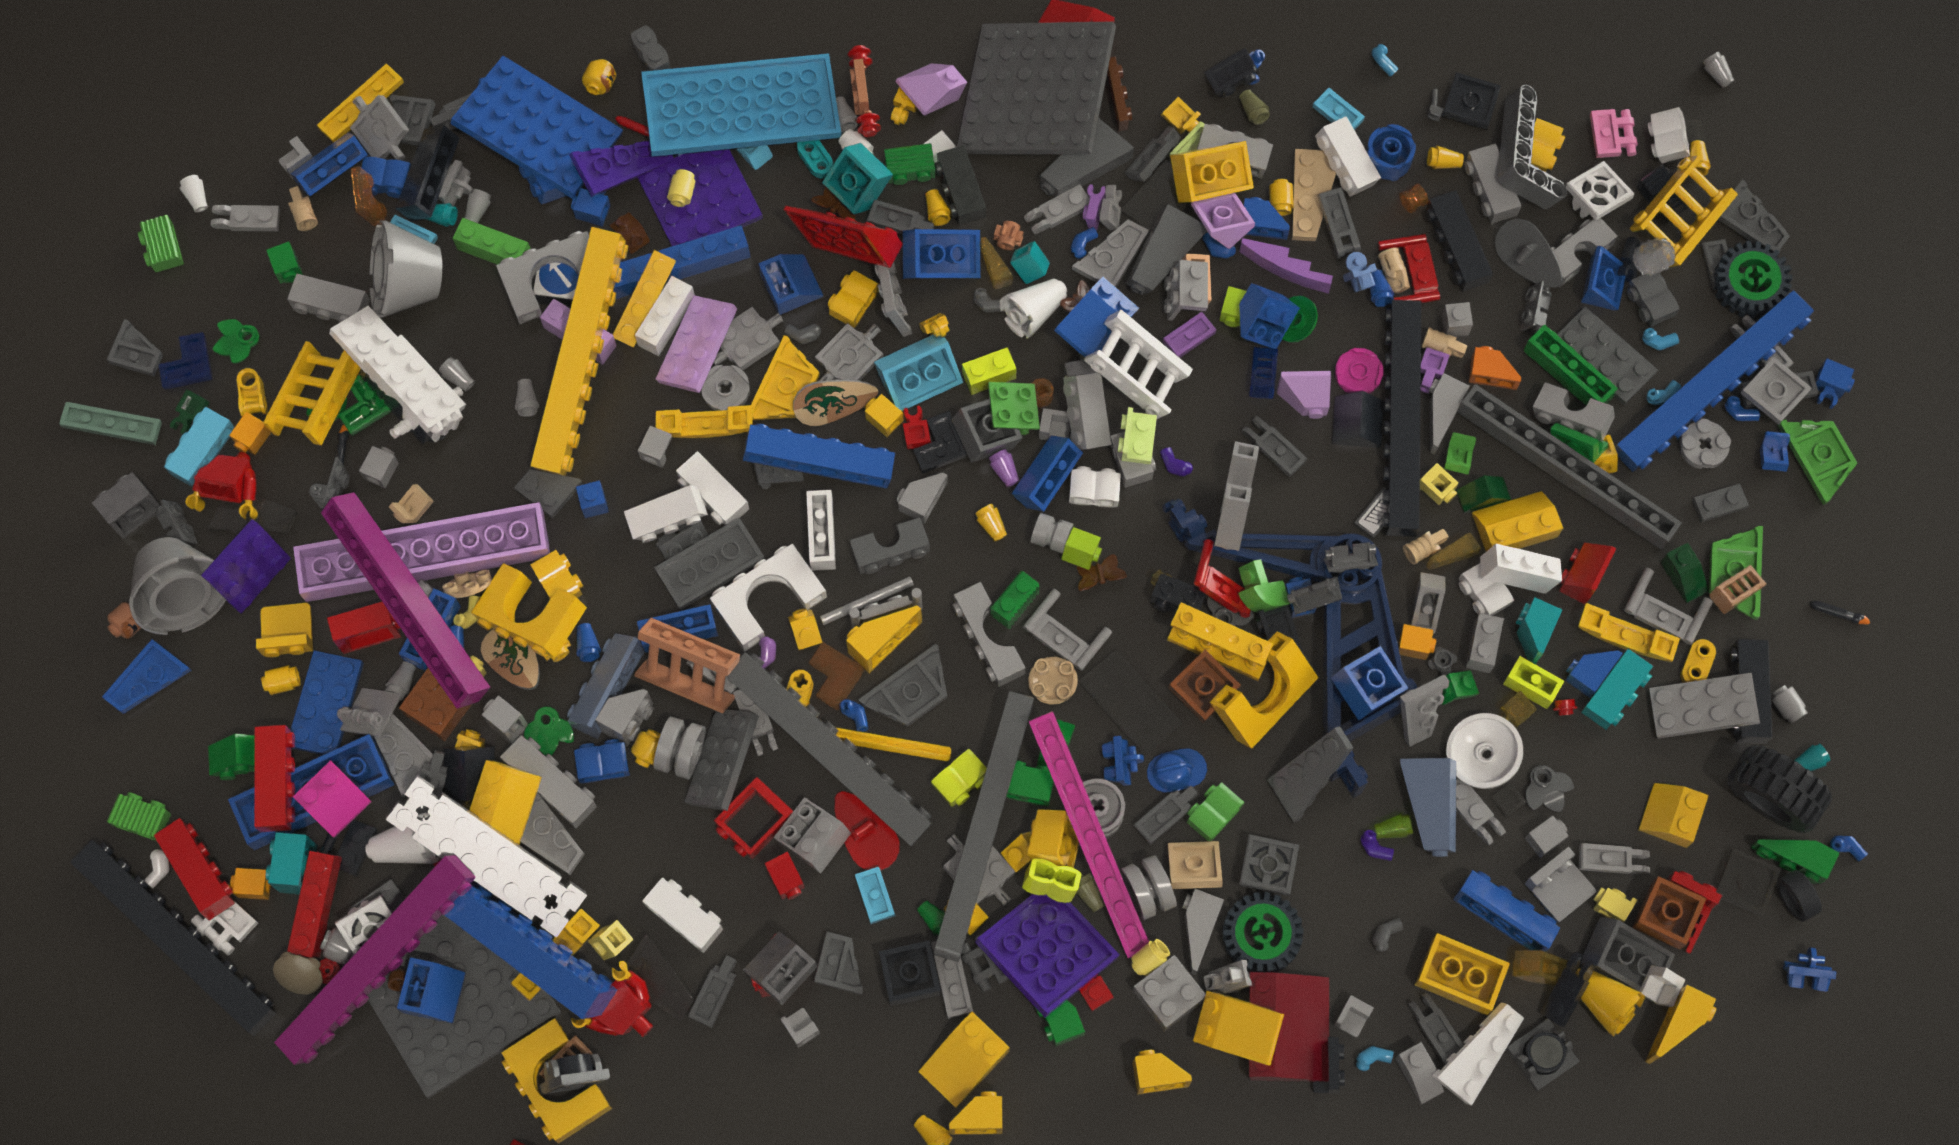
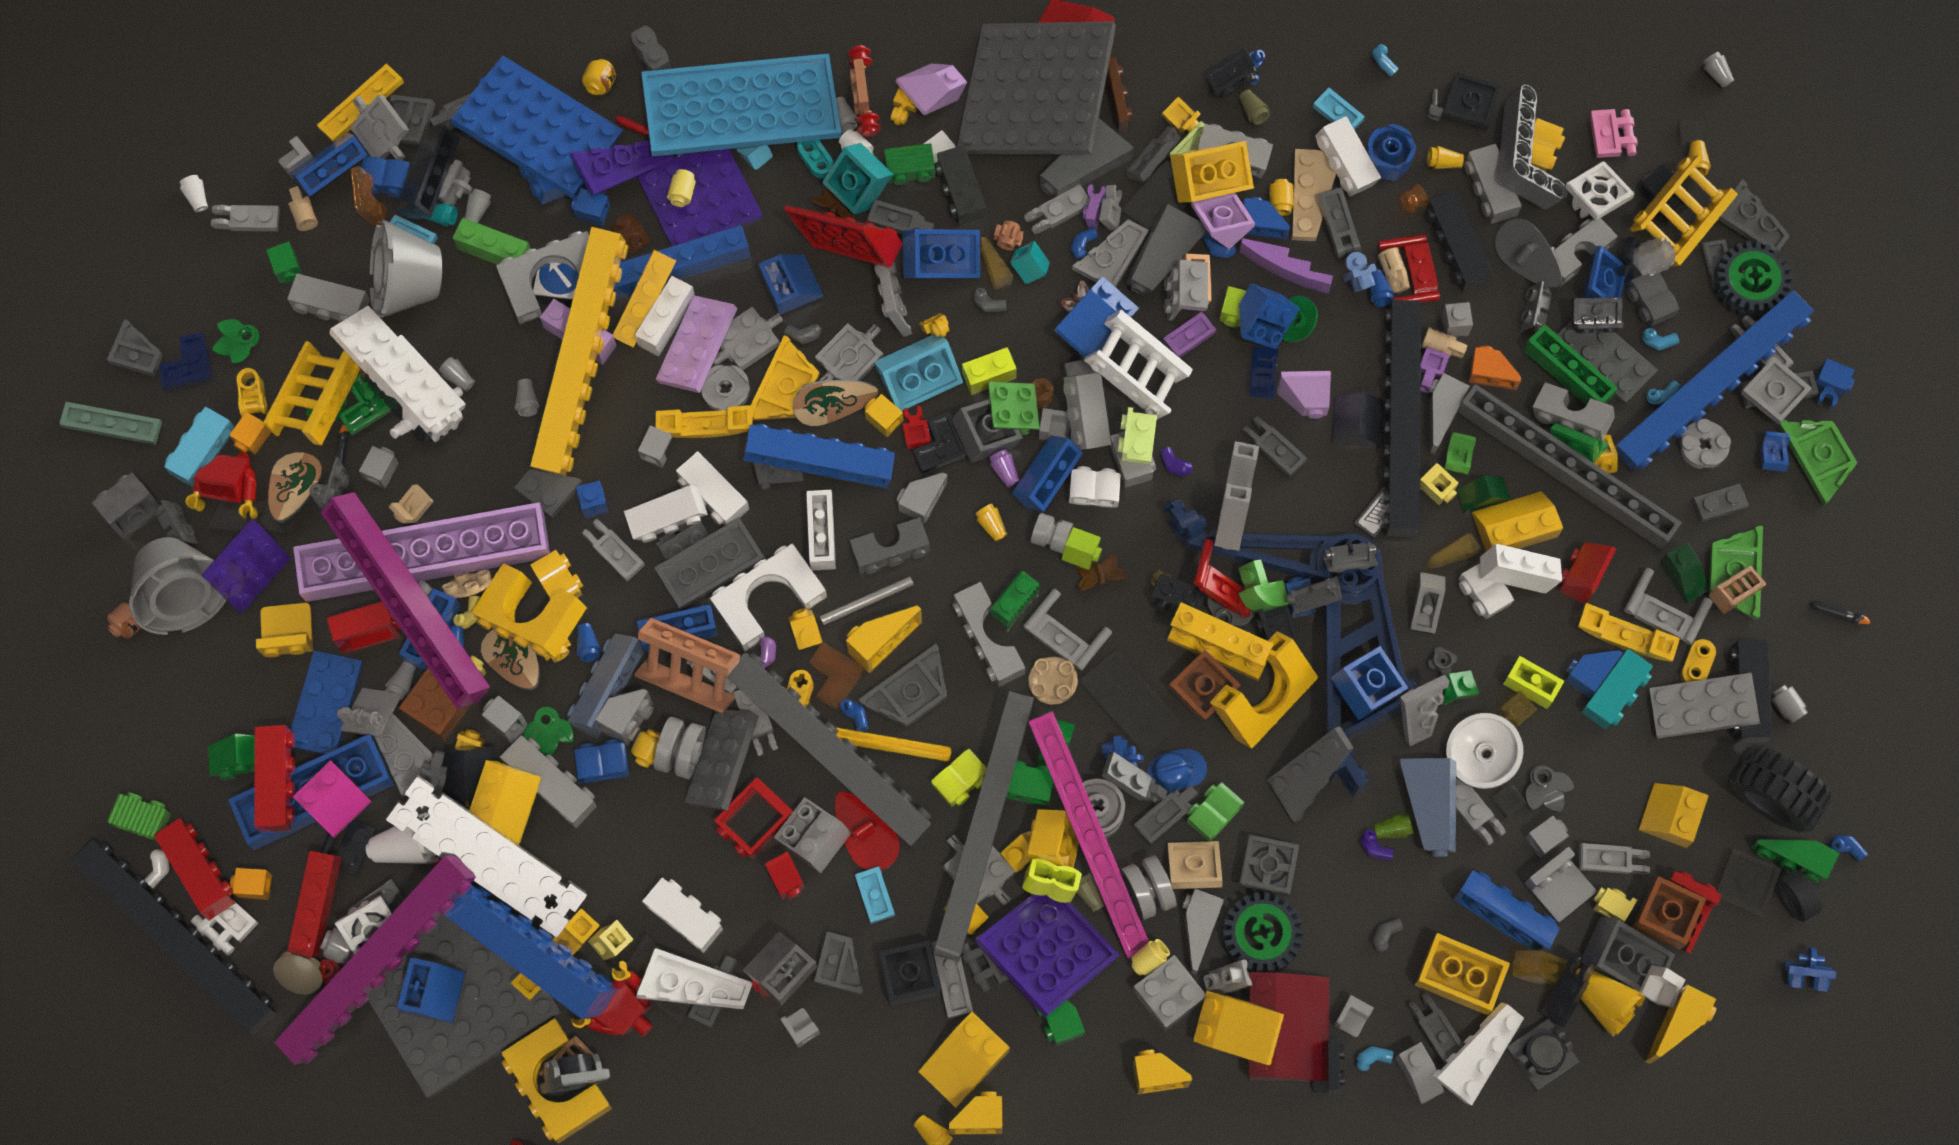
(144, 677): blue wing -> none
(161, 243): bright green brick -> none
(188, 408): dark green plate -> none
(281, 679): yellow brick -> none
(289, 861): teal brick -> none
(291, 484): none -> shield
(393, 979): reddish brown hinge -> none
(549, 838): light grey wing -> none
(615, 551): none -> light grey hinge
(689, 982): none -> white wing
(853, 298): yellow brick -> none
(894, 605): light grey plate -> none
(932, 916): green cone -> none
(937, 209): yellow cone -> none
(1032, 306): white cone -> none
(1096, 993): red plate -> none
(1132, 779): none -> dark grey hinge
(1359, 371): dark pink tile -> none
(1416, 642): light orange brick -> none
(1424, 546): tan hinge -> none
(1484, 643): light grey brick -> none
(1536, 627): teal slope -> none
(1565, 707): red plate -> none
(1597, 313): none -> black bracket
(1669, 135): white brick -> none
(1738, 412): blue arm -> none
(1814, 757): teal cone -> none

